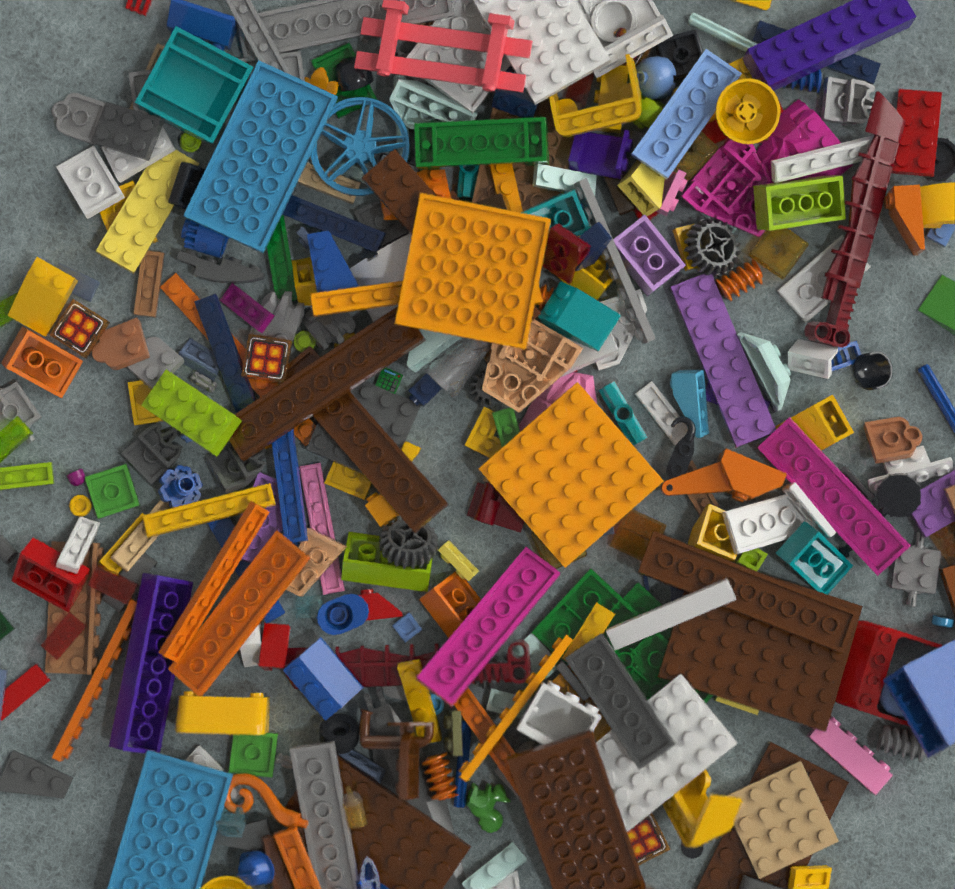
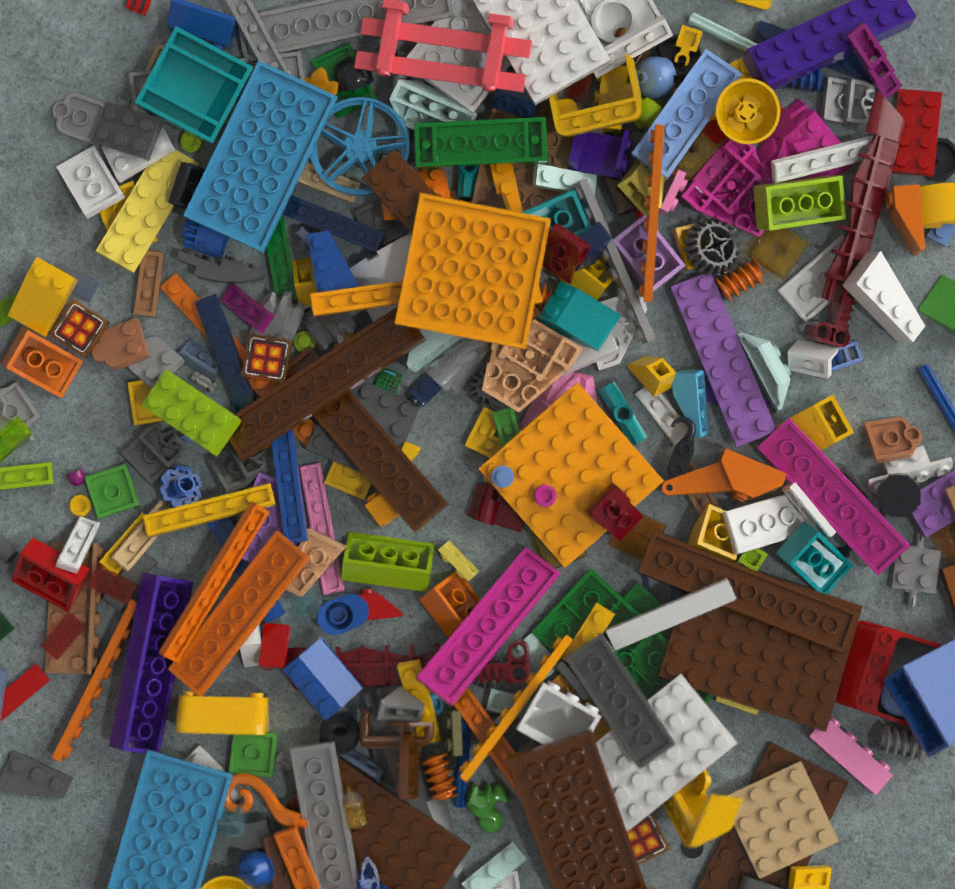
(400, 707): none -> light grey slope
(405, 547): dark grey gear -> none
(407, 627): medium blue tile -> none
(502, 476): none -> medium blue plate
(545, 495): none -> dark pink tile
(614, 512): none -> dark red piece
(652, 203): none -> orange plate
(653, 373): none -> yellow slope
(688, 41): none -> yellow plate
(872, 370): black helmet -> none
(874, 60): none -> magenta slope
(884, 298): none -> white wedge
(942, 621): dark azure tile -> none

